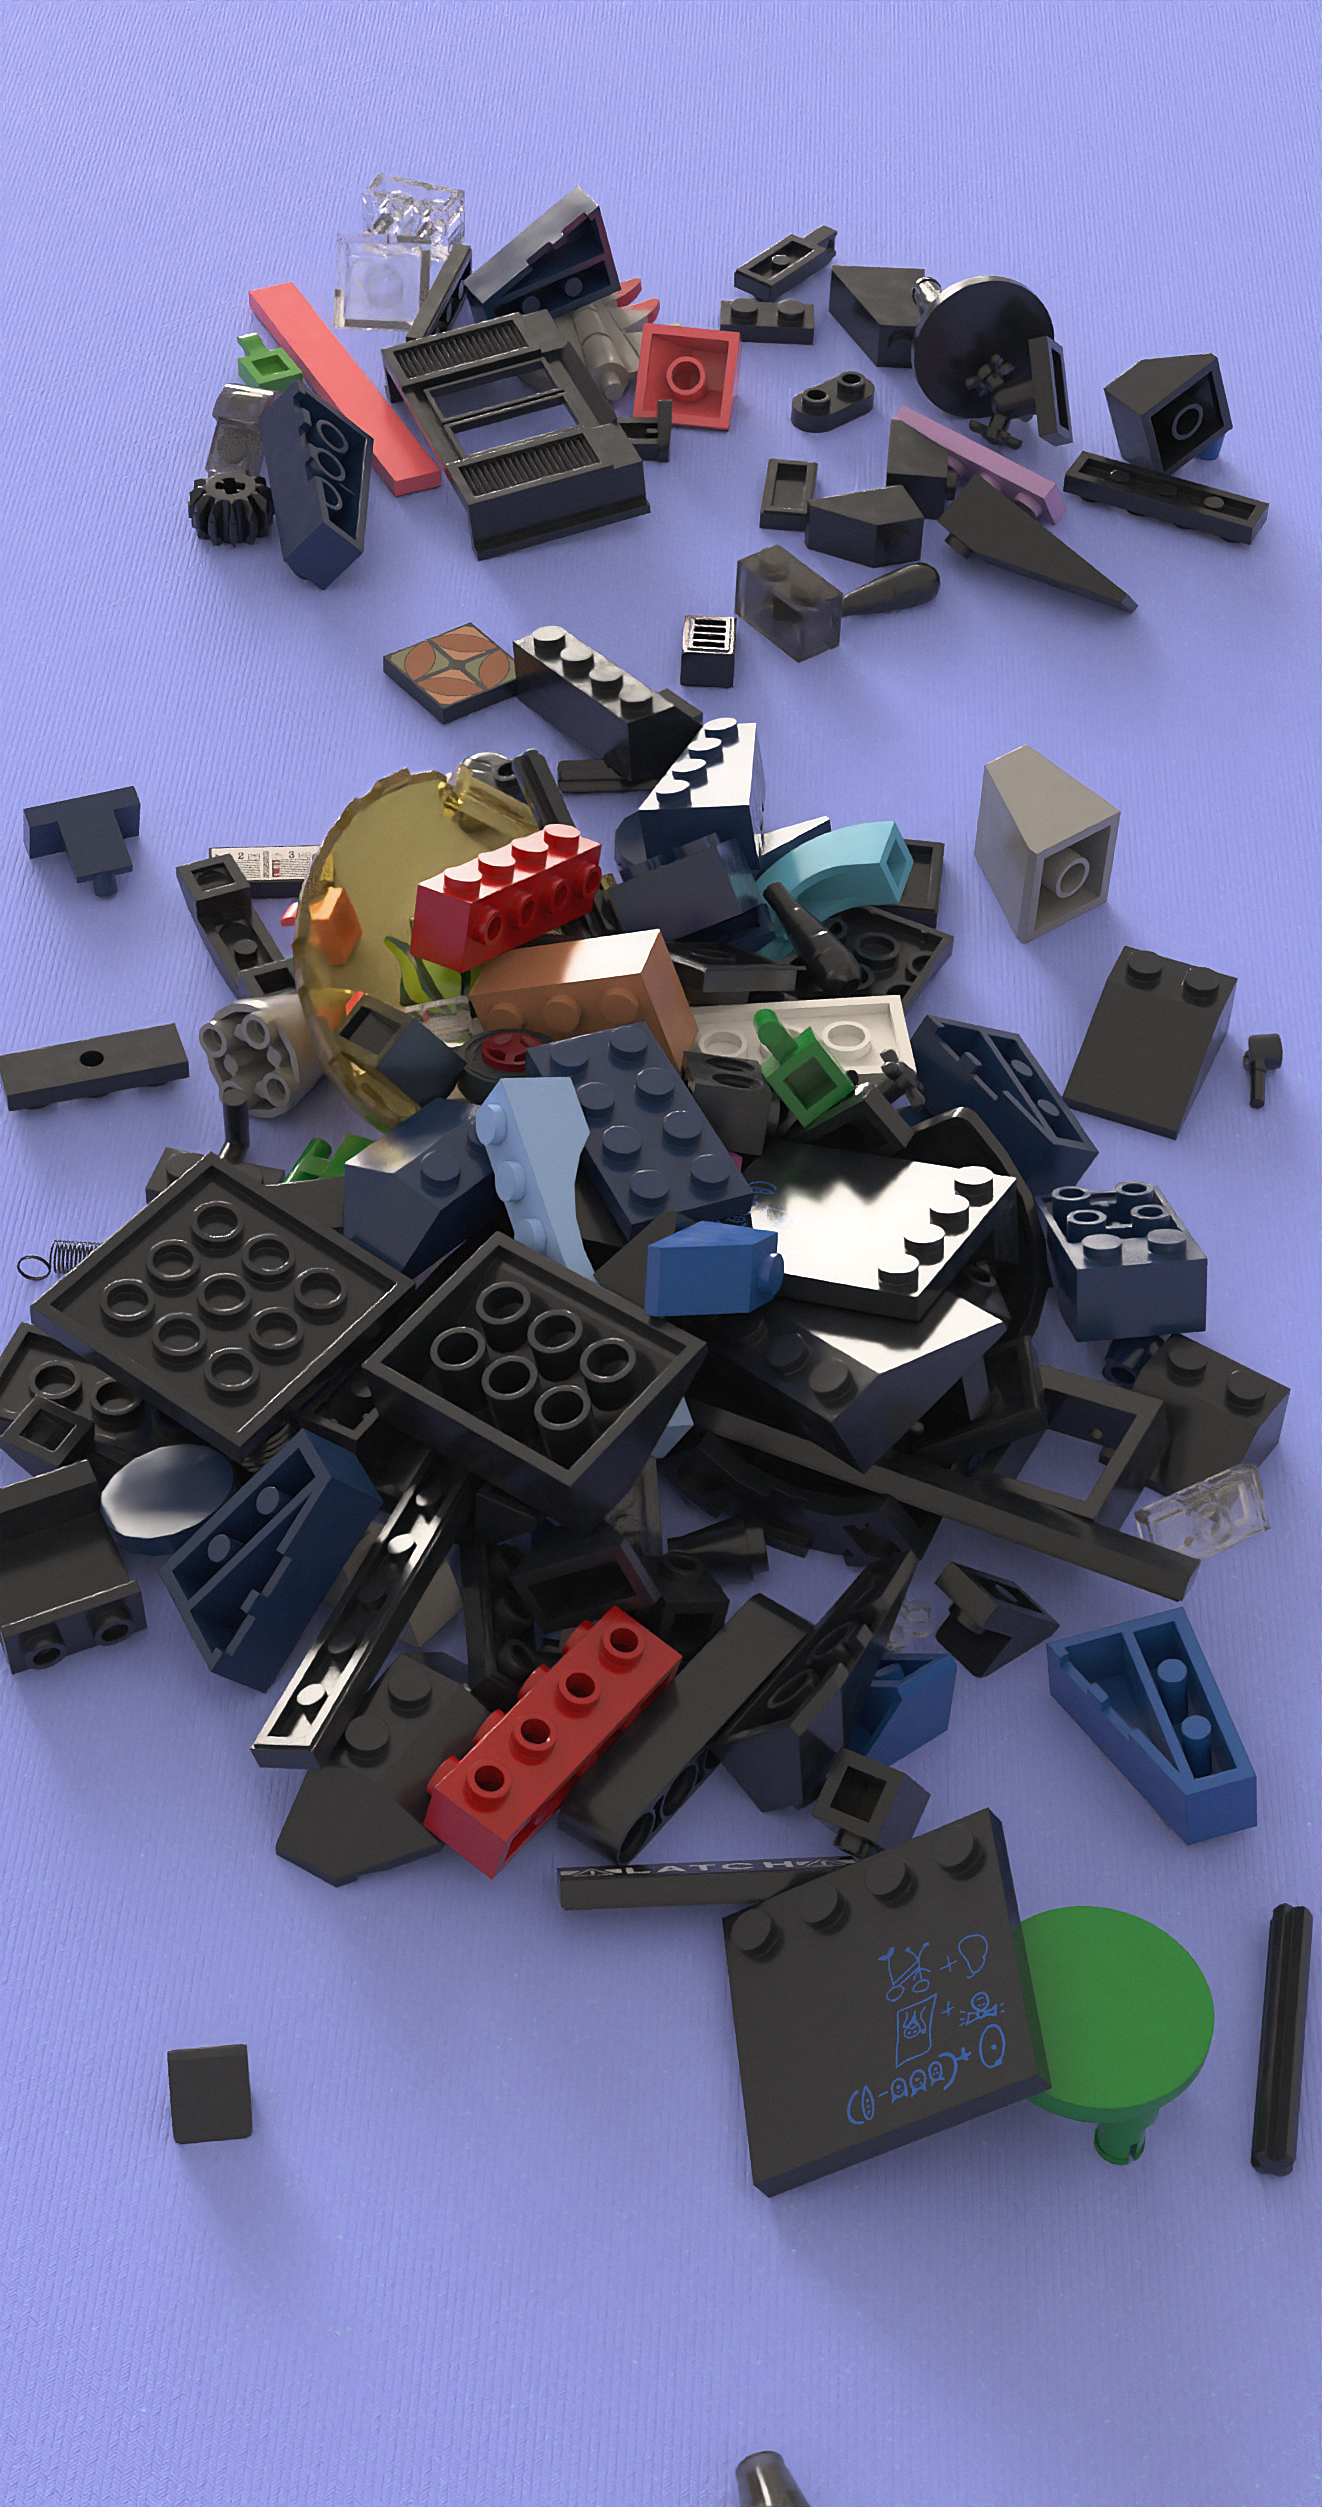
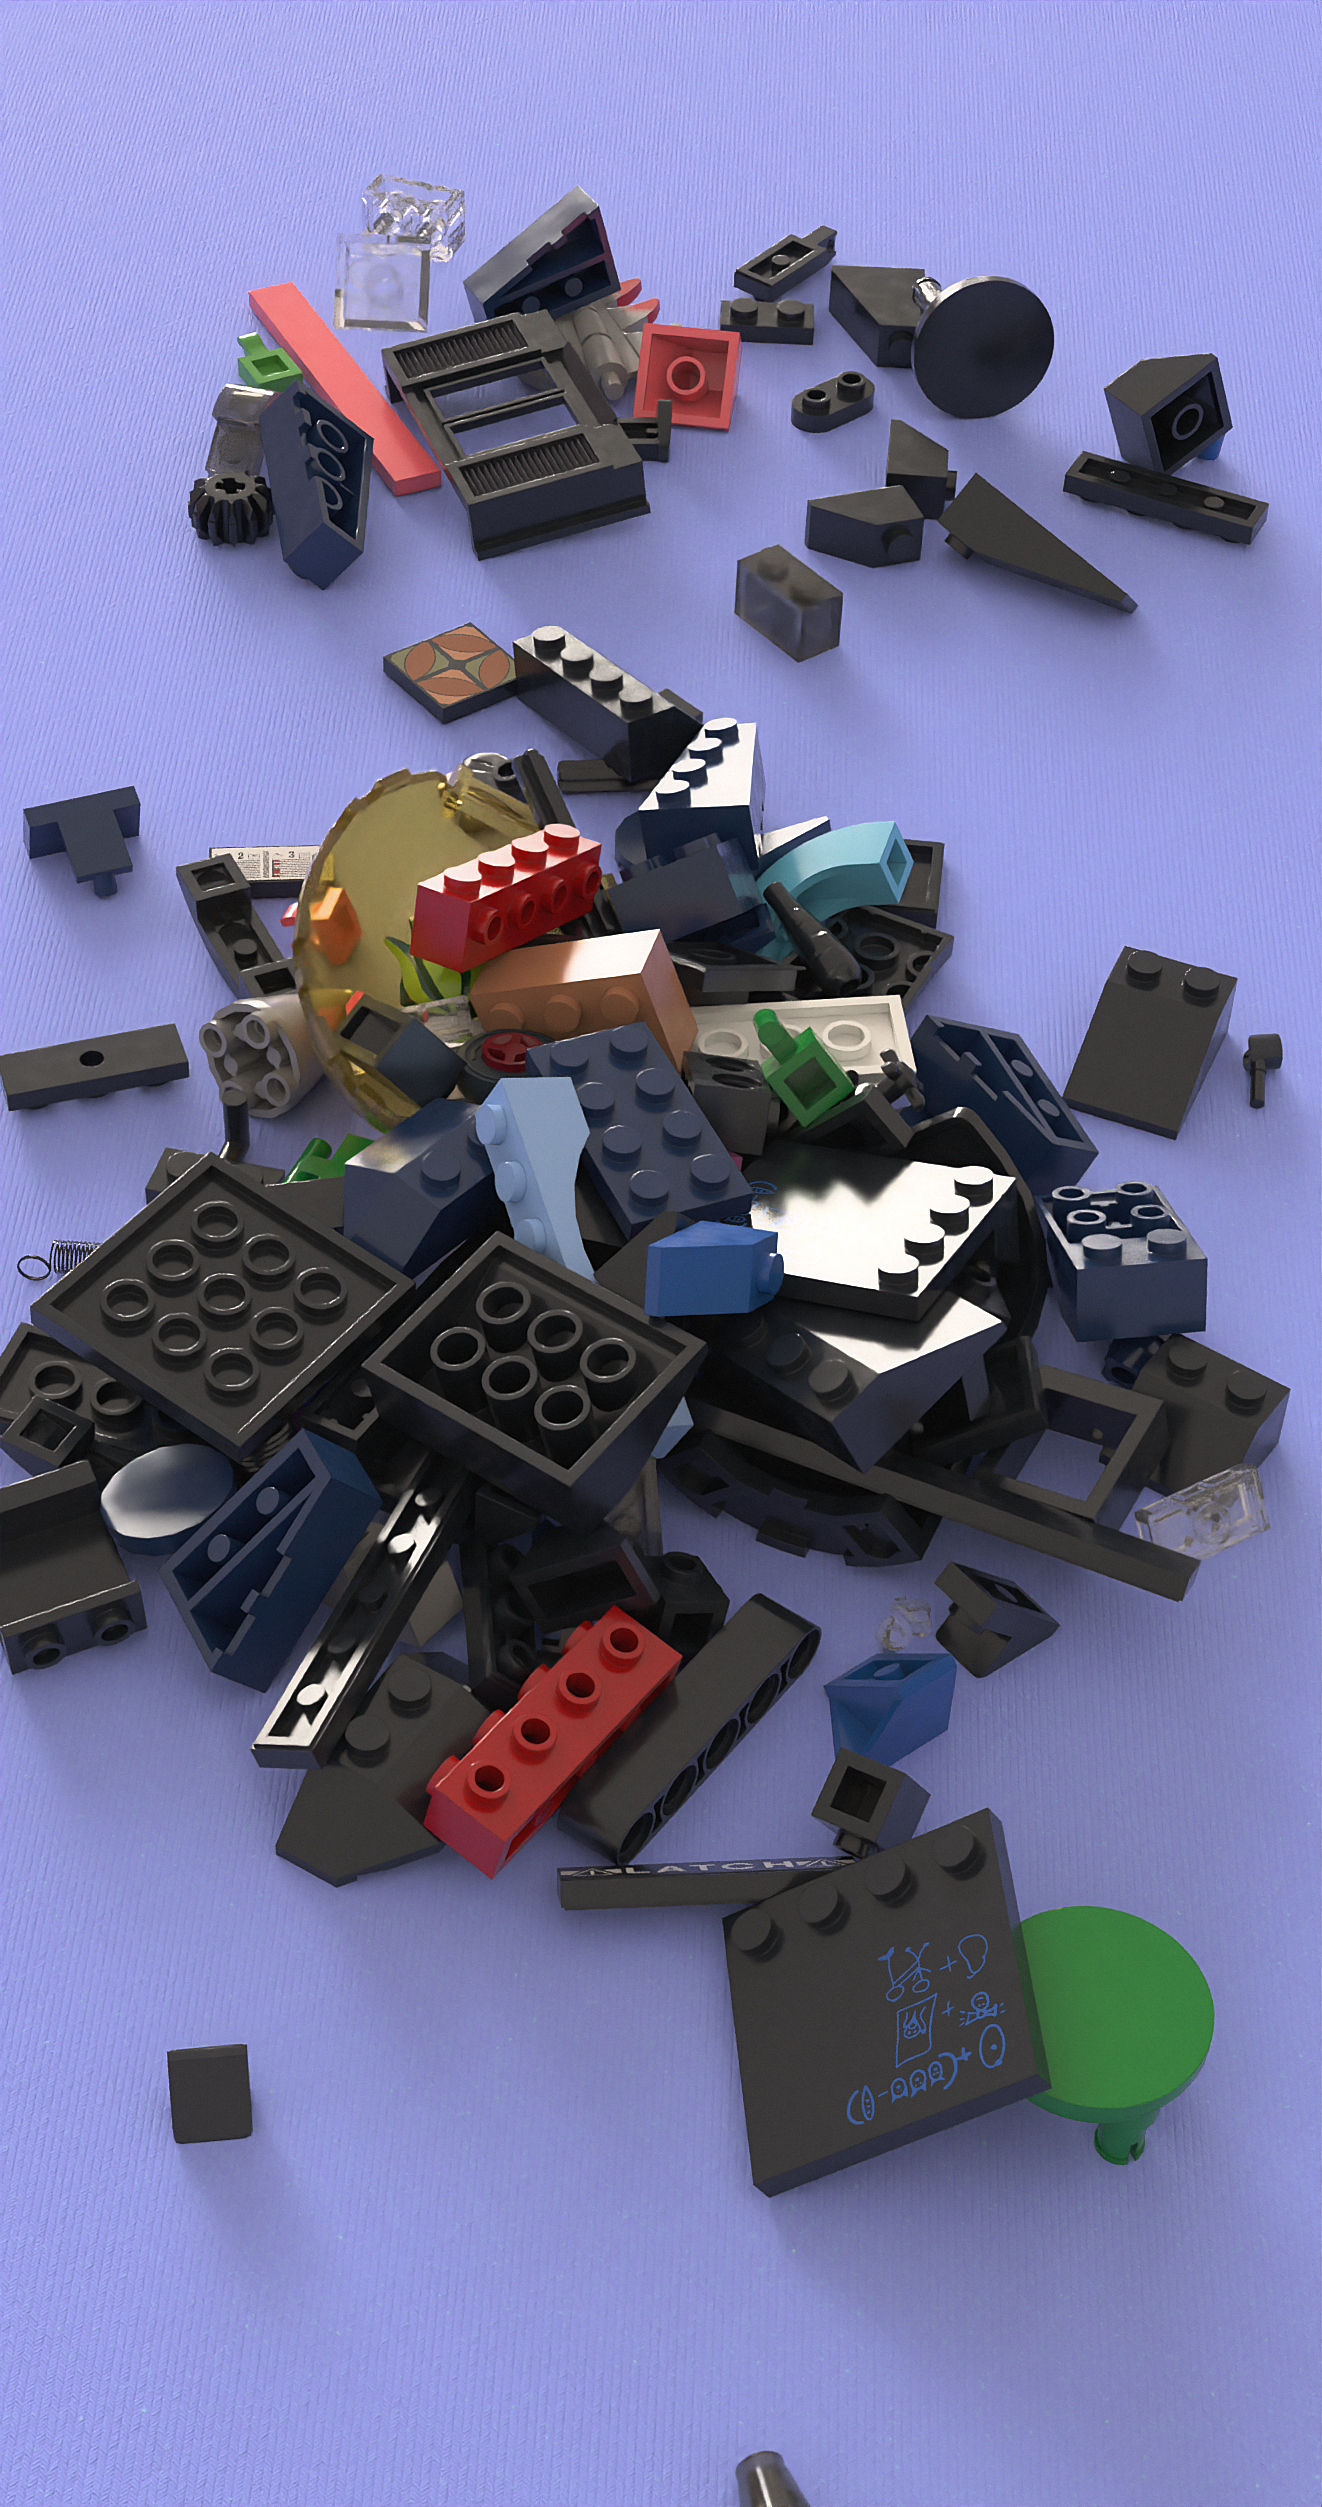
(445, 295): tile -> none
(708, 651): black slope -> none
(727, 1548): black cone -> none
(786, 494): black tile -> none
(810, 1704): black wedge -> none
(894, 591): black piece -> none
(1022, 486): lavender plate -> none
(1039, 395): black piece -> none
(1043, 842): light grey slope -> none
(1160, 1720): blue wedge -> none
(1282, 2041): black axle -> none

